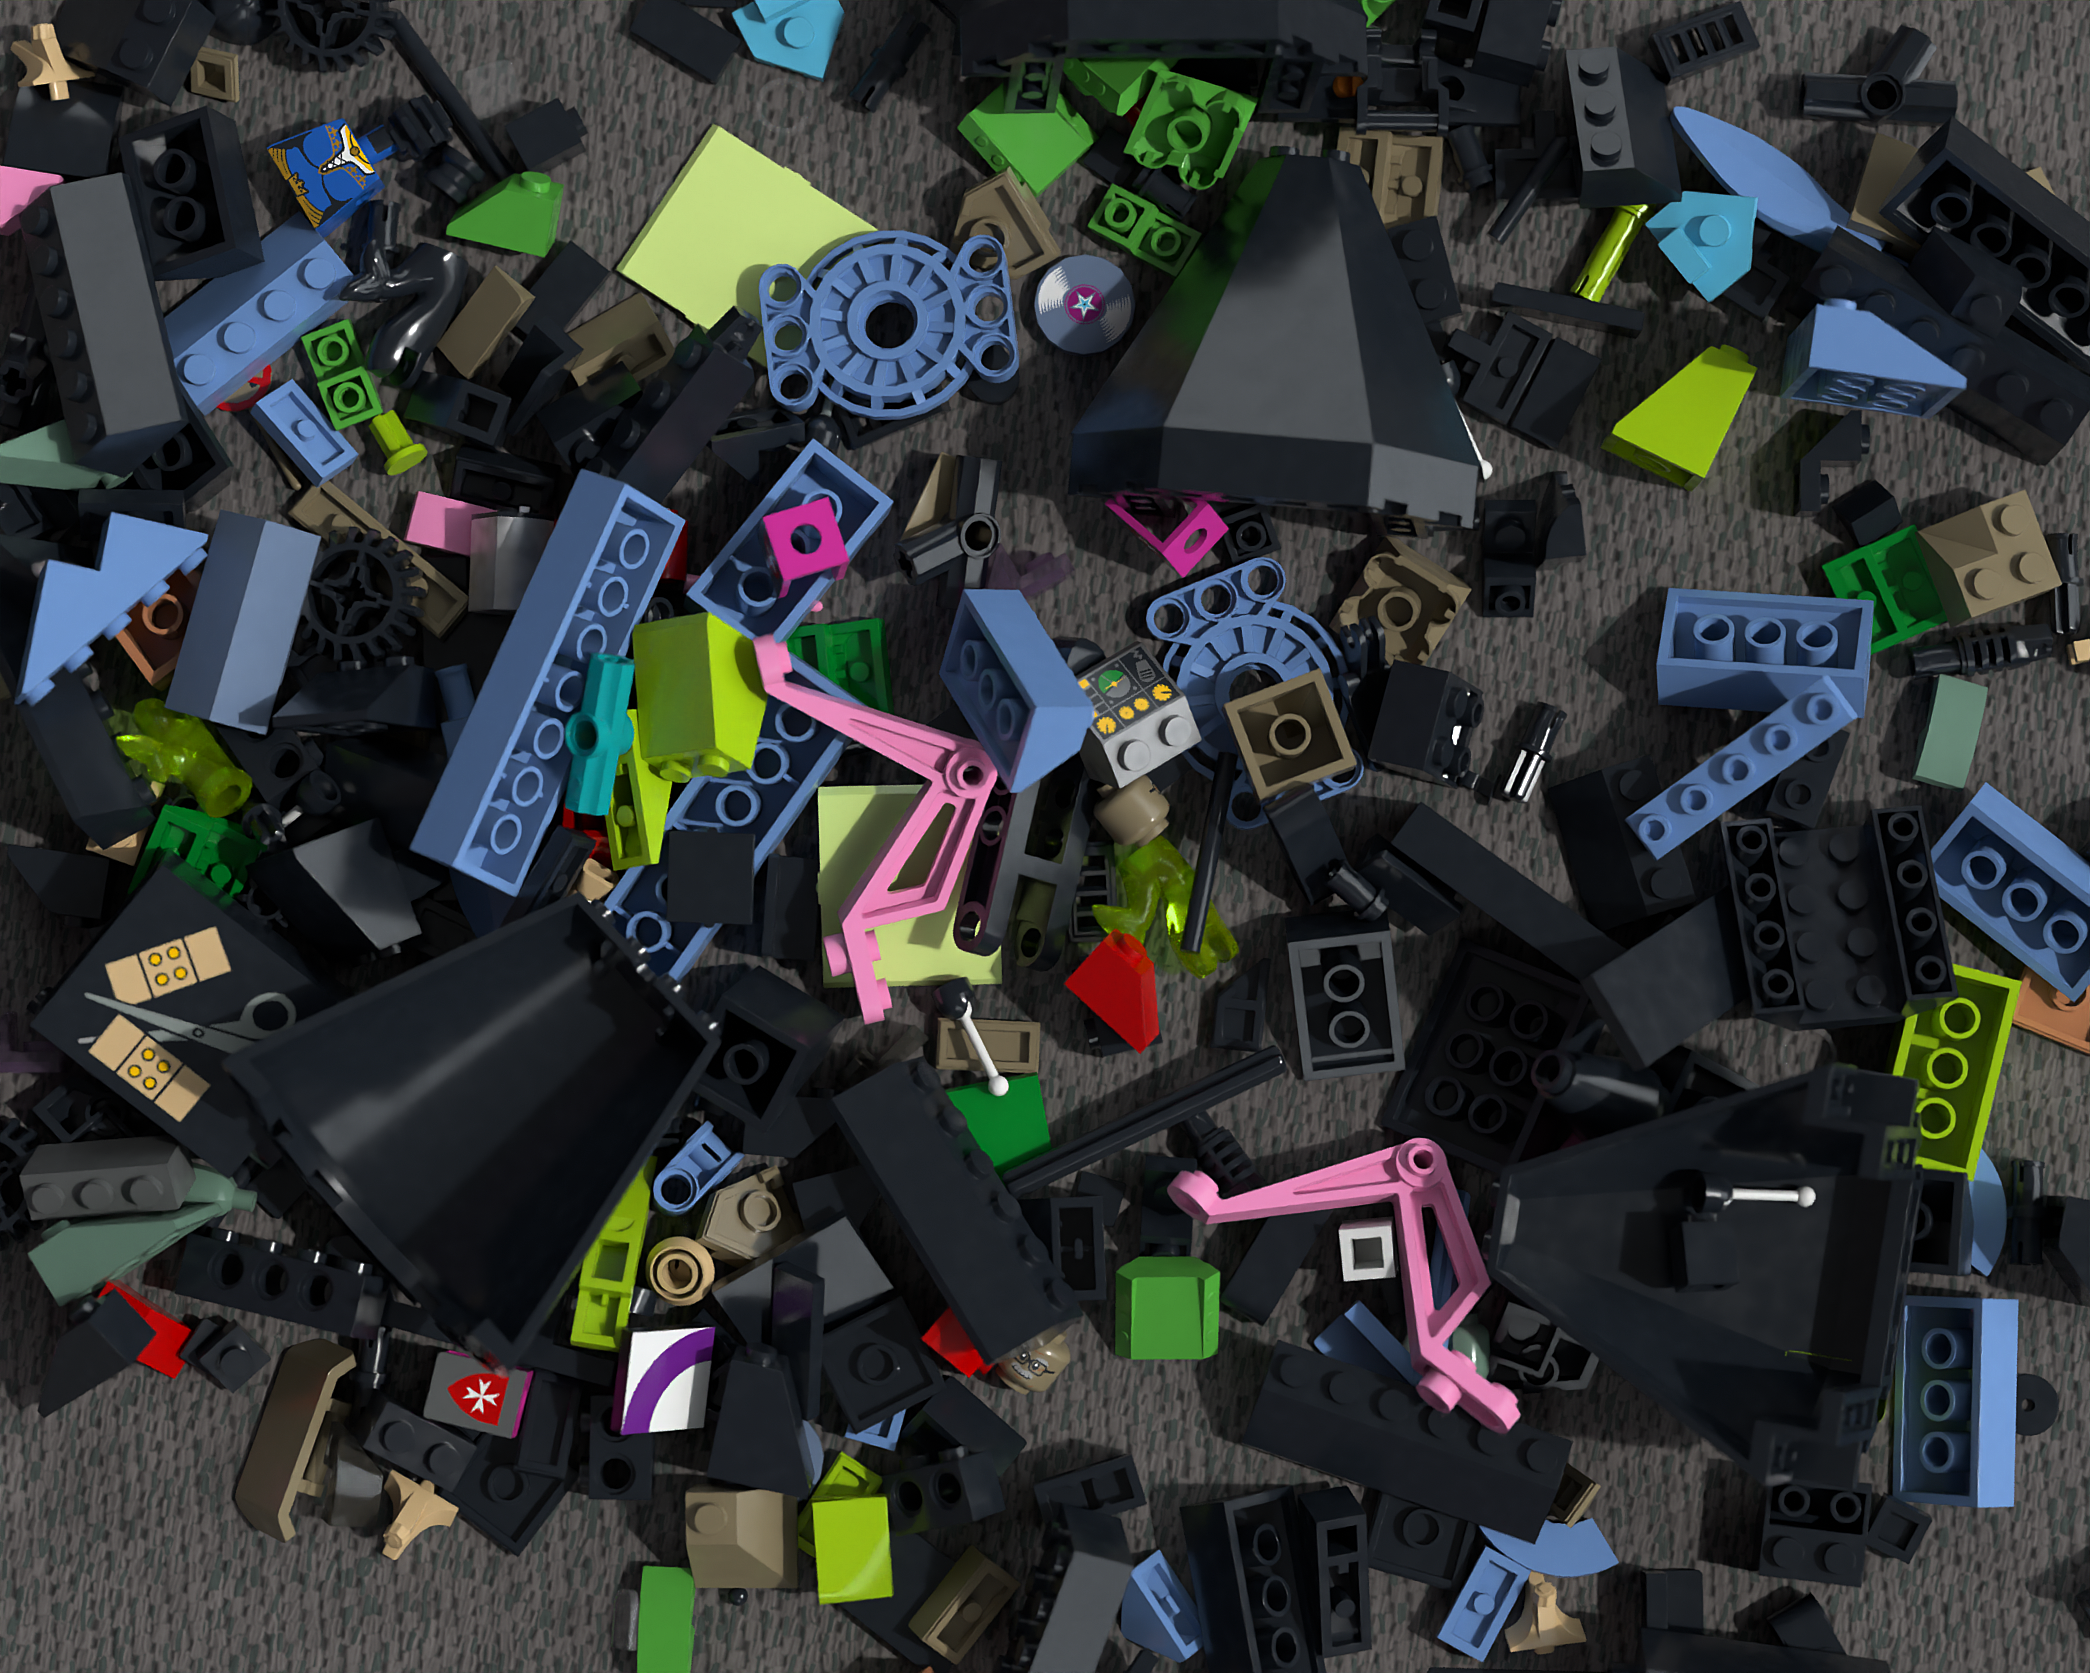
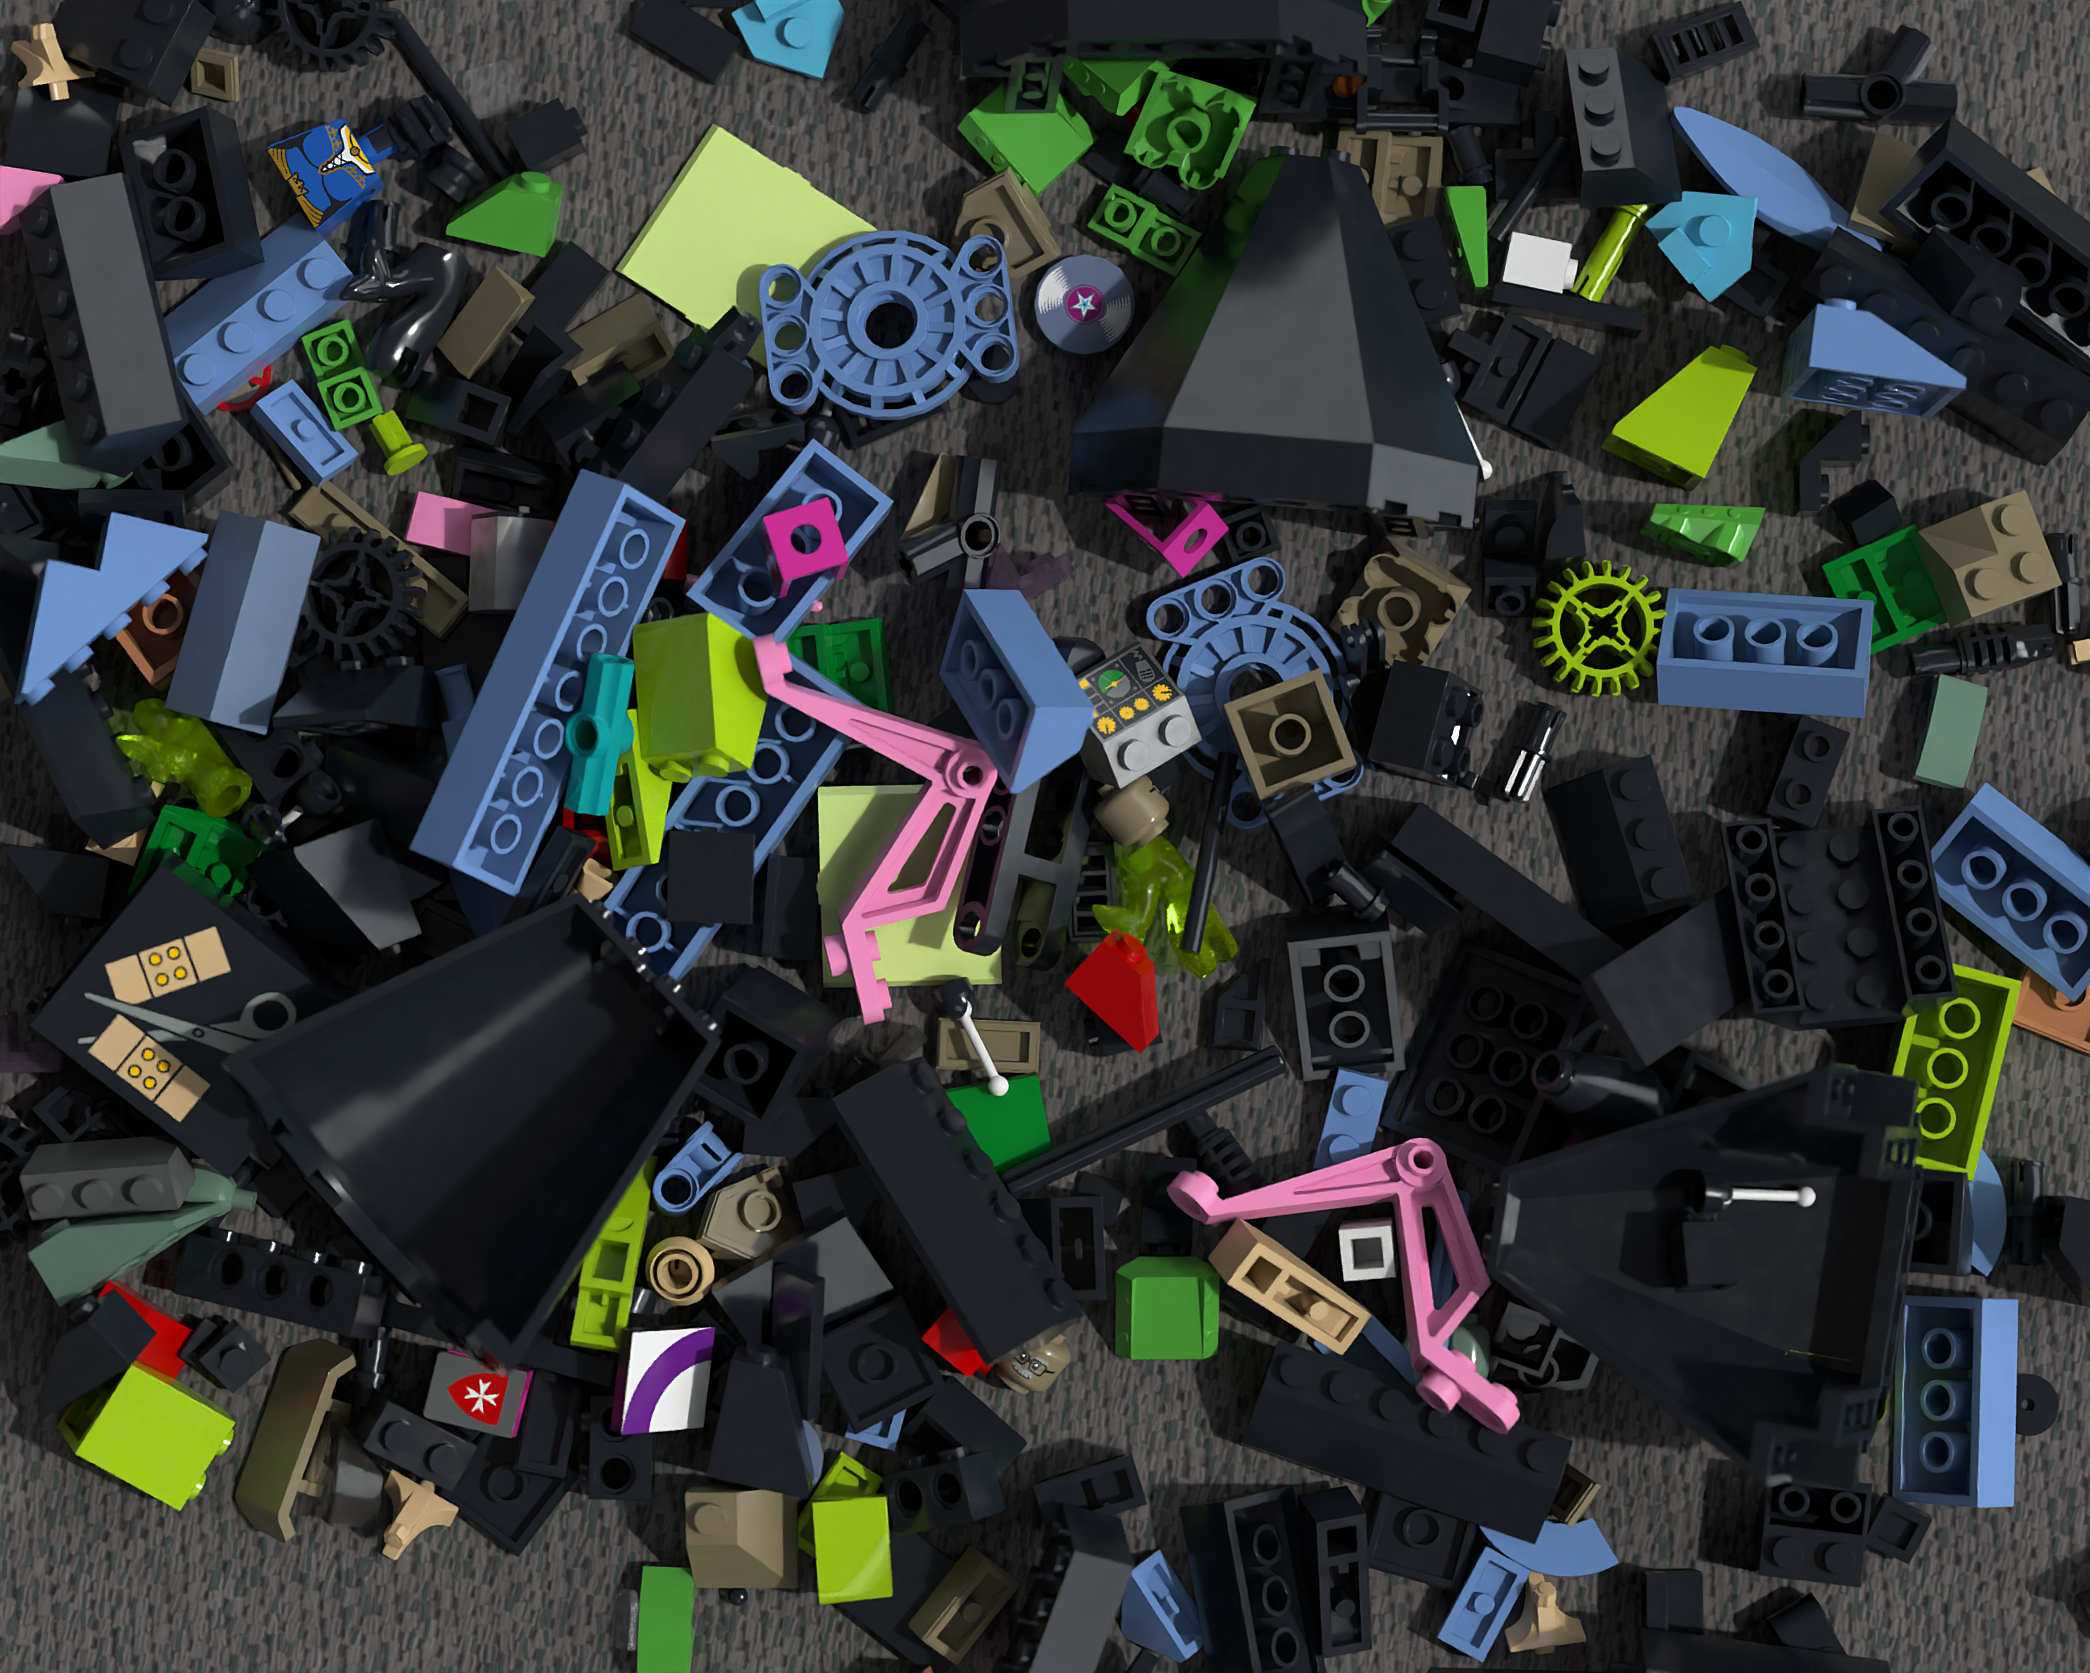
(149, 1432): none -> lime slope
(1288, 1286): none -> tan slope
(1350, 1117): none -> medium blue plate
(1468, 224): none -> bright green slope
(1538, 264): none -> white brick
(1581, 615): none -> lime gear
(1705, 530): none -> bright green slope
(1741, 767): medium blue slope -> none

